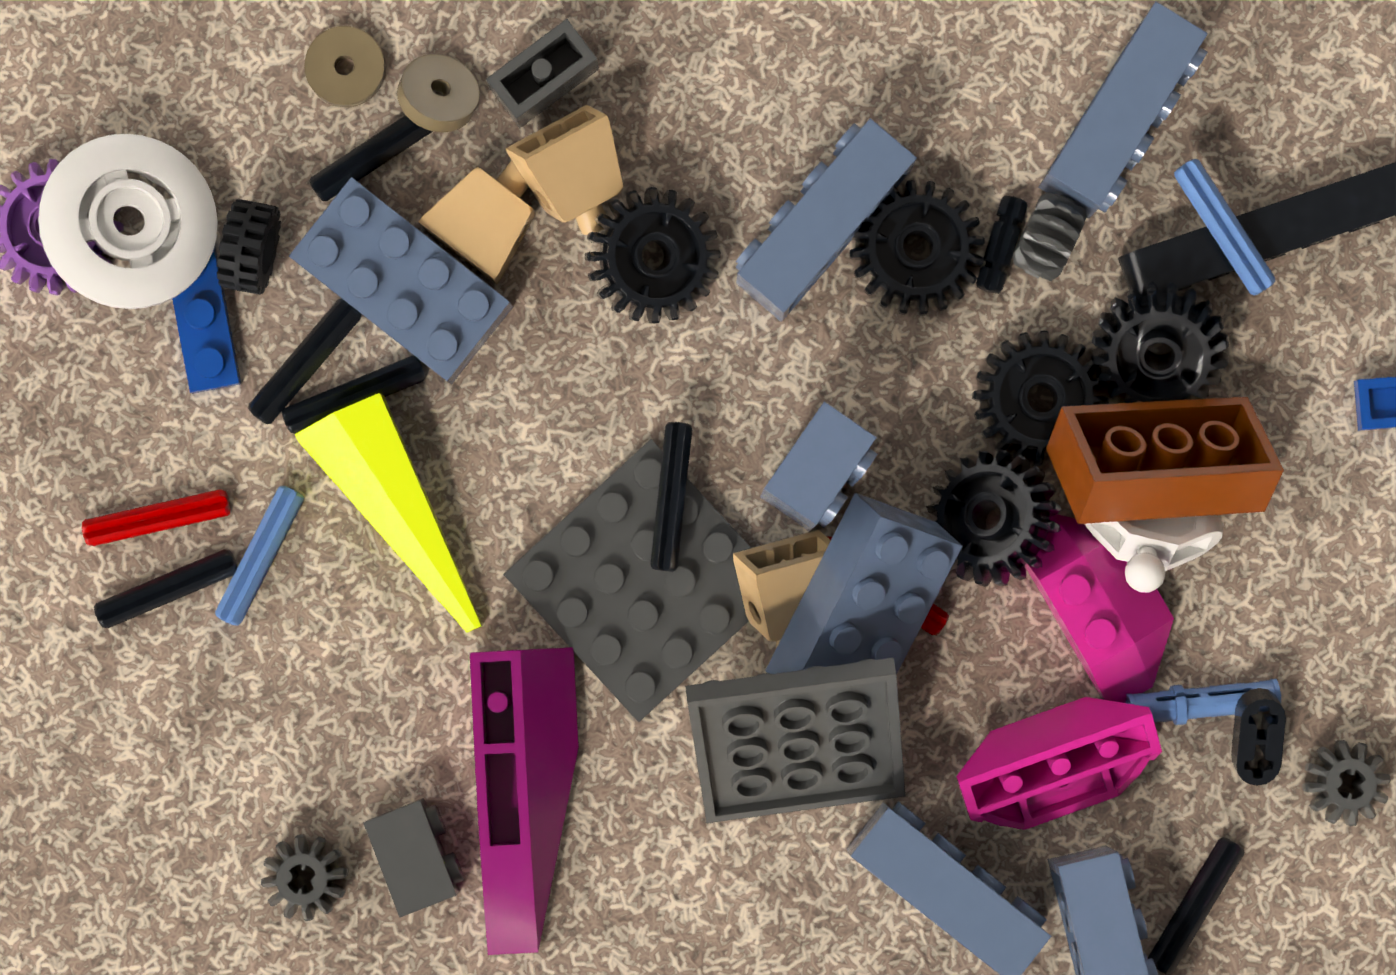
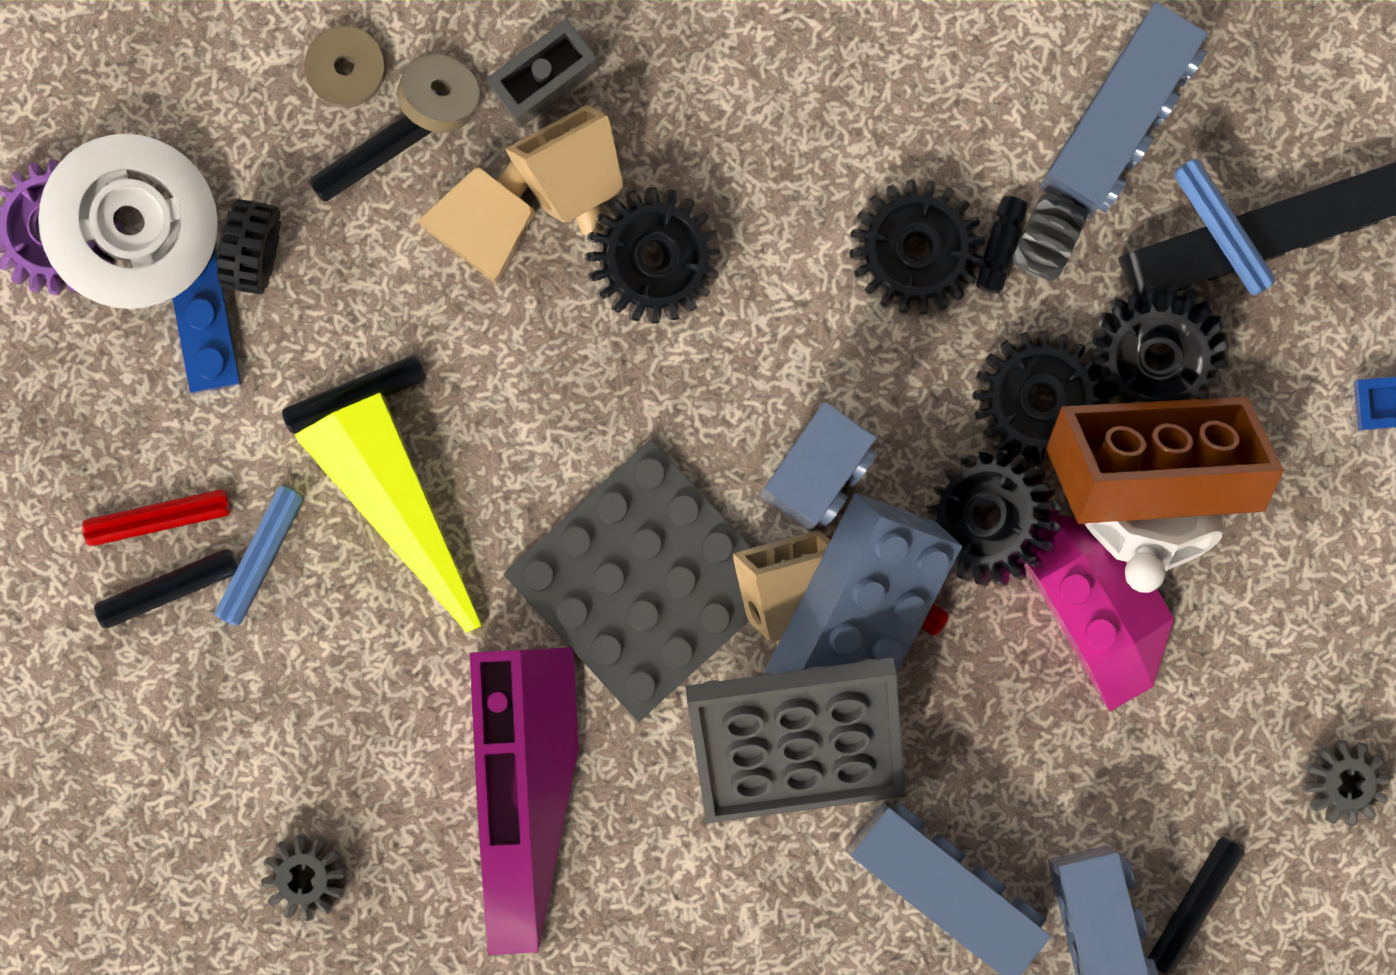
(304, 361): black axle -> none
(401, 280): sand blue brick -> none
(413, 856): dark grey brick -> none
(671, 496): black axle -> none
(823, 222): sand blue brick -> none
(1058, 762): dark pink wedge -> none
(1194, 703): medium blue pin -> none
(1247, 736): black beam -> none

